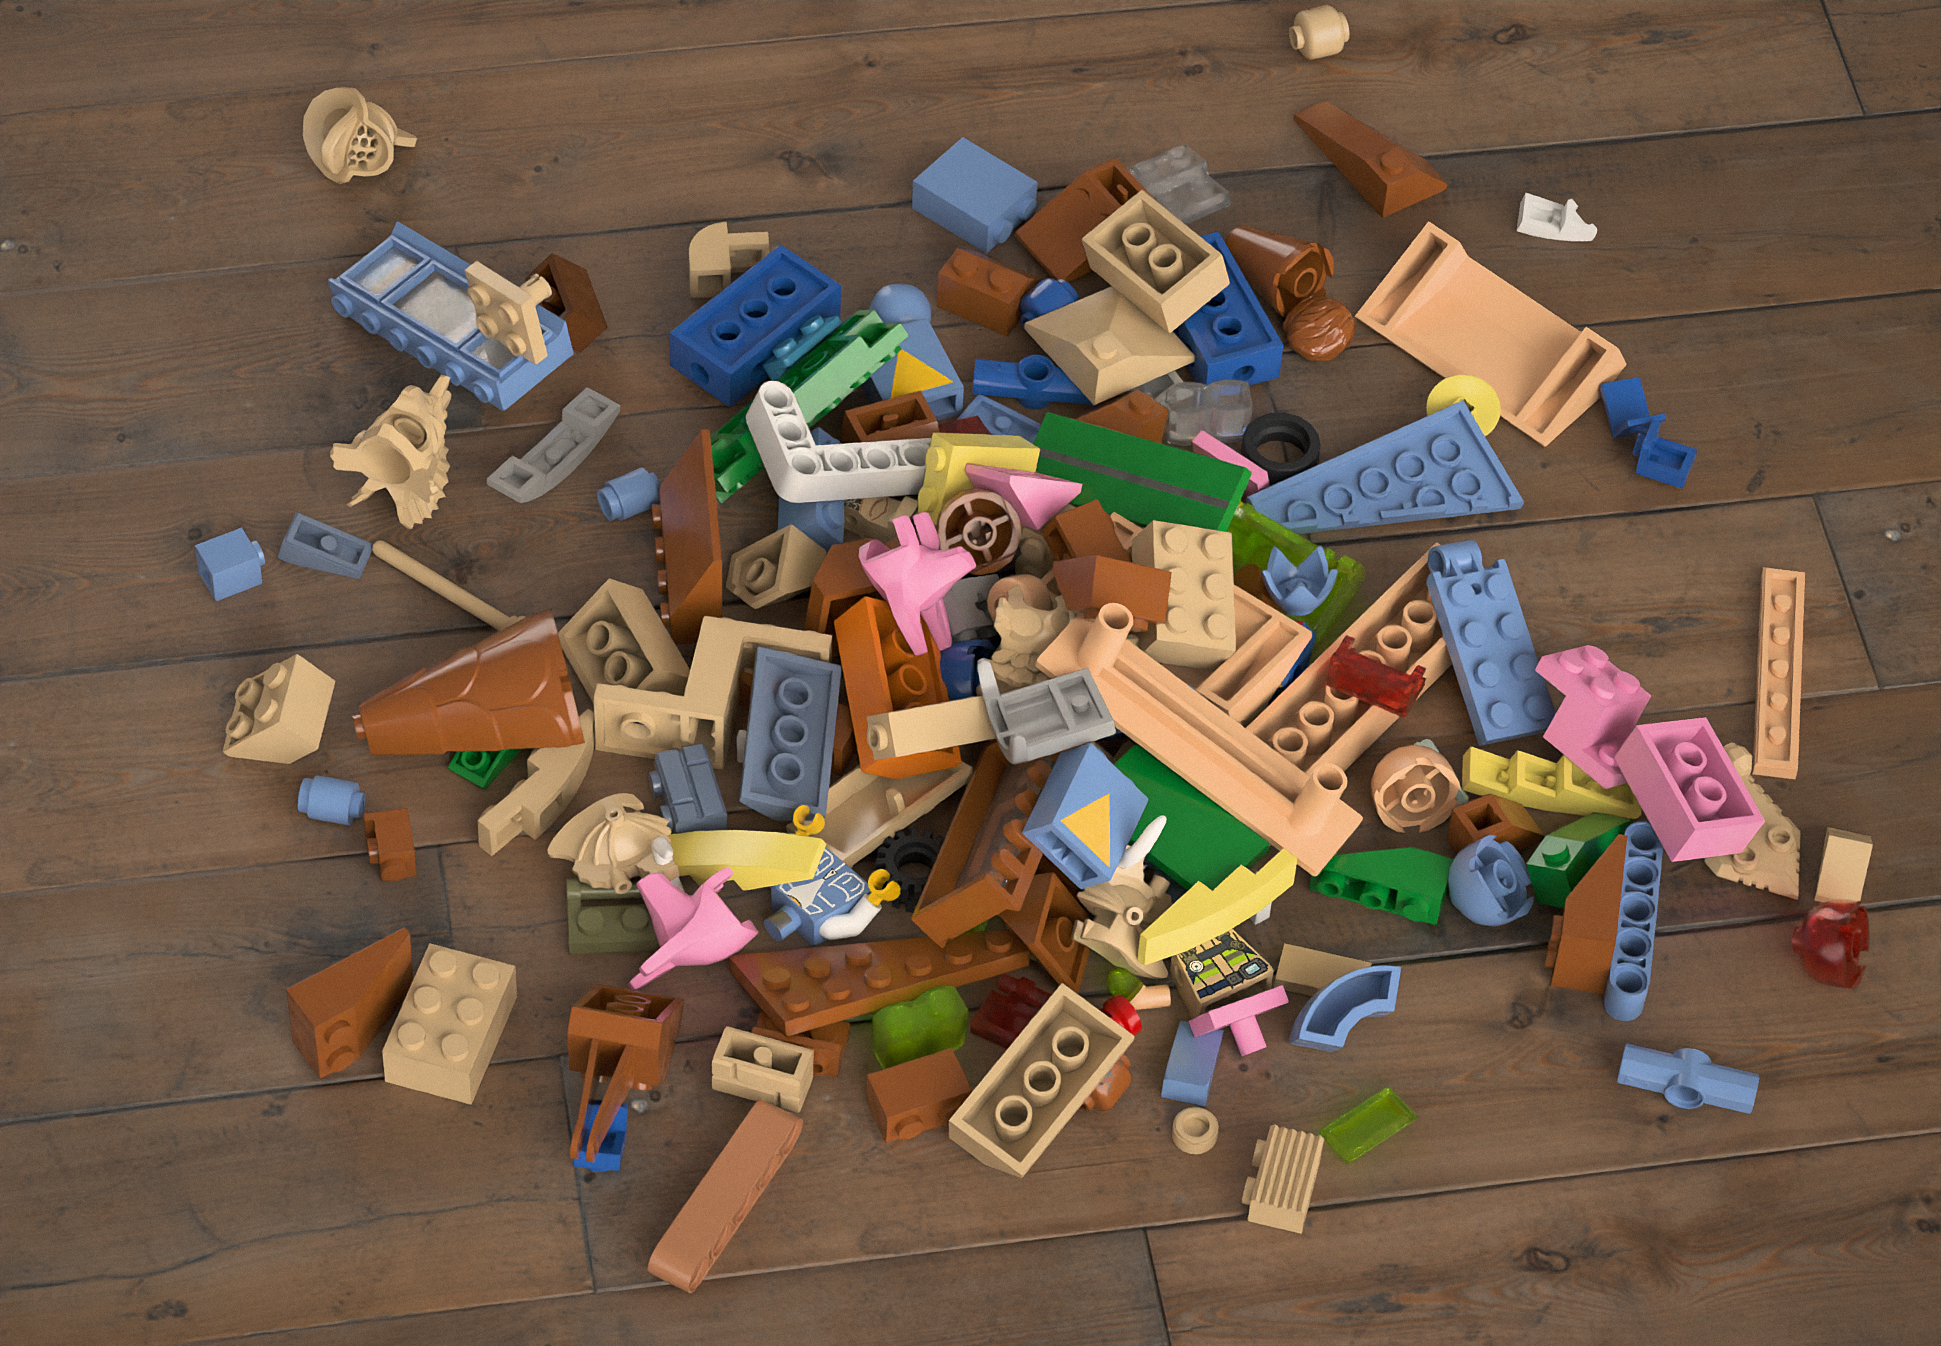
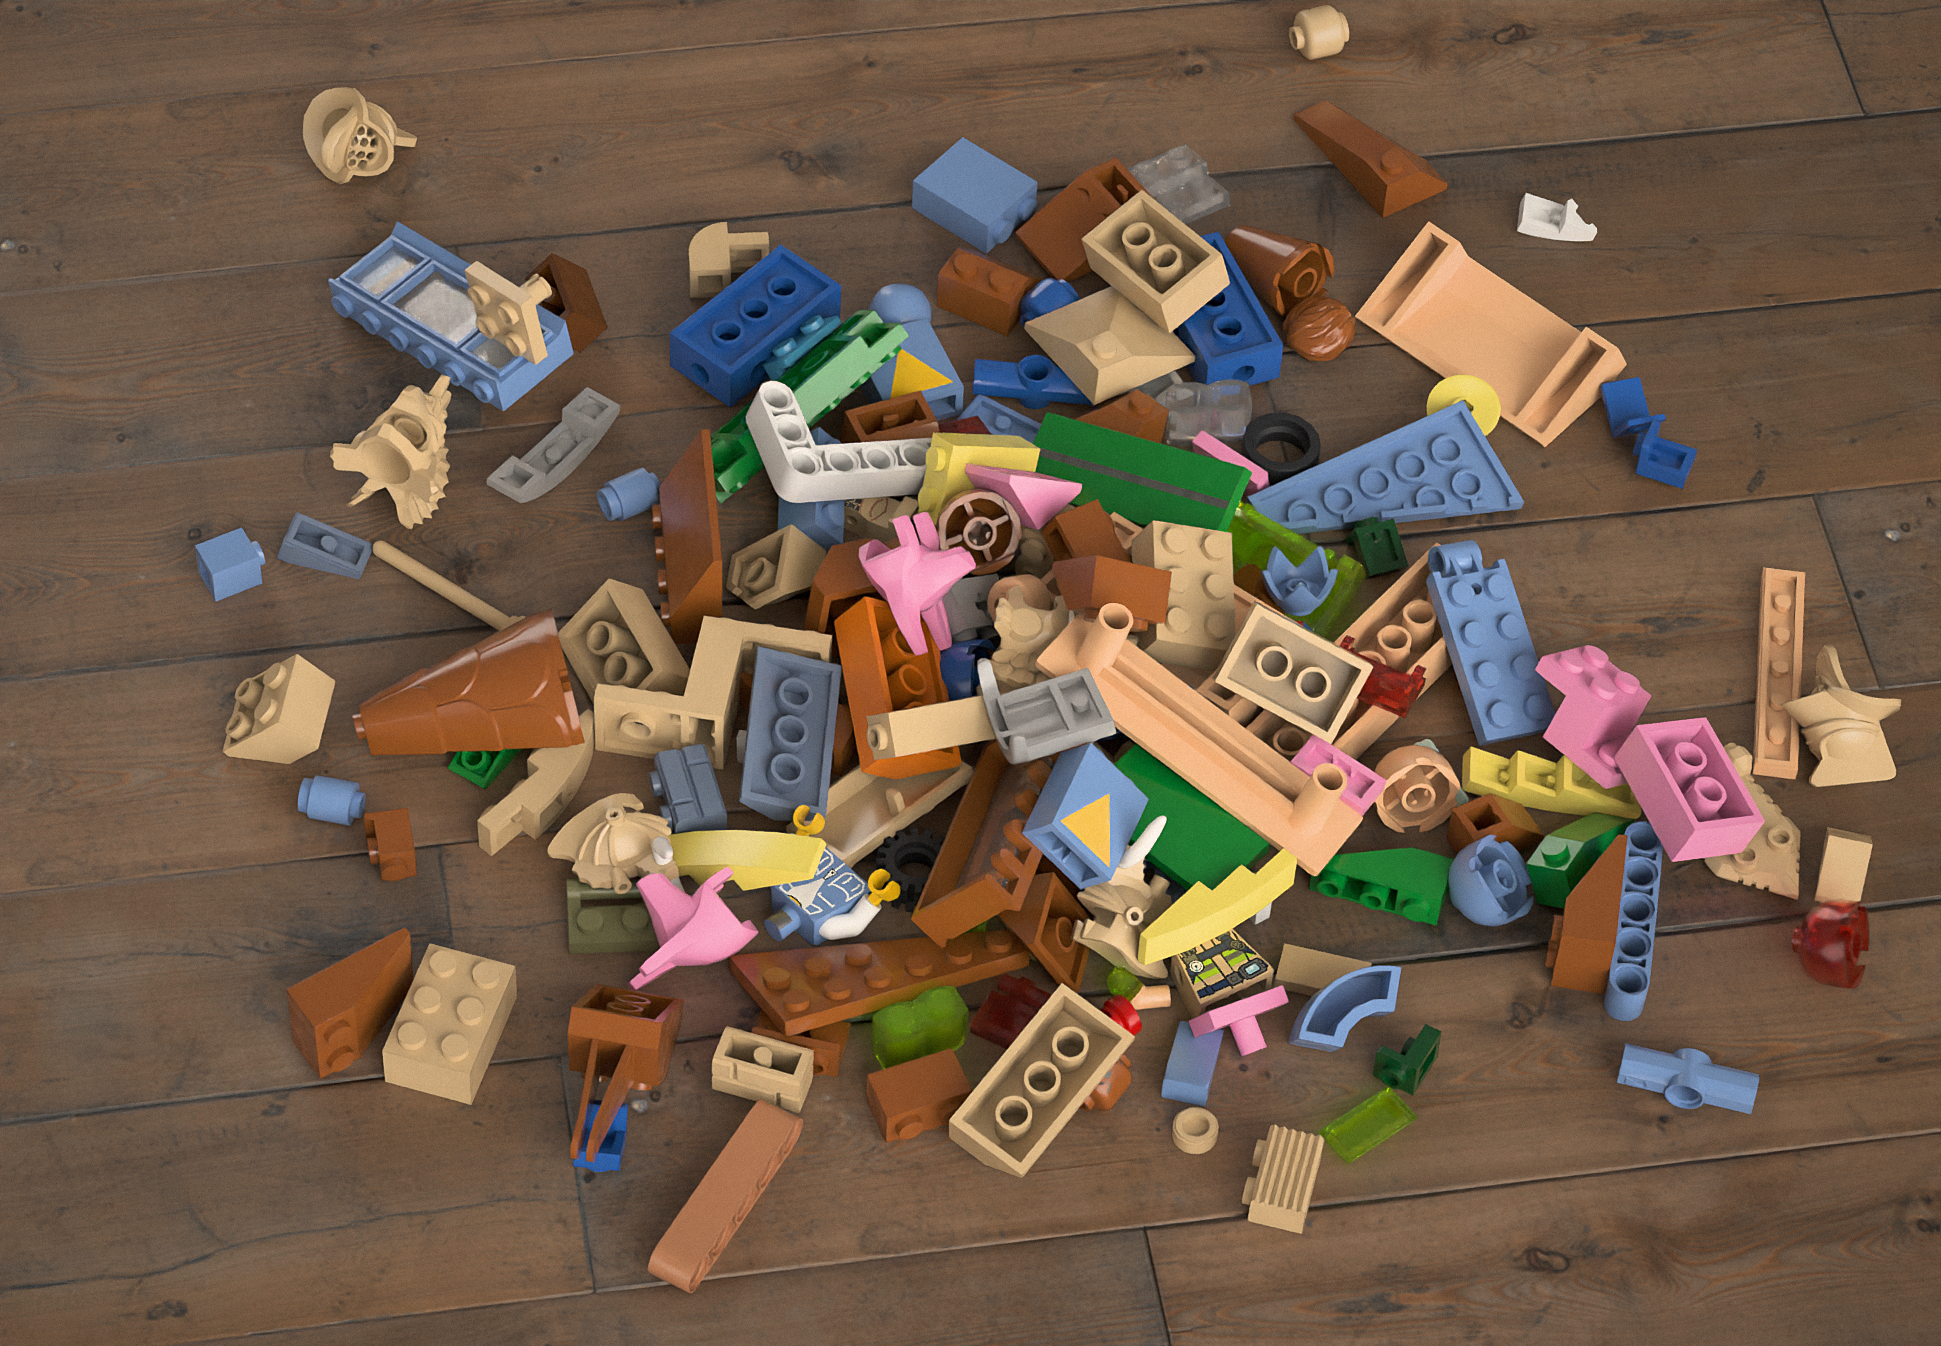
(1292, 672): none -> tan brick
(1362, 783): none -> bright pink tile
(1378, 547): none -> dark green bracket
(1409, 1067): none -> dark green bracket
(1843, 728): none -> tan helmet

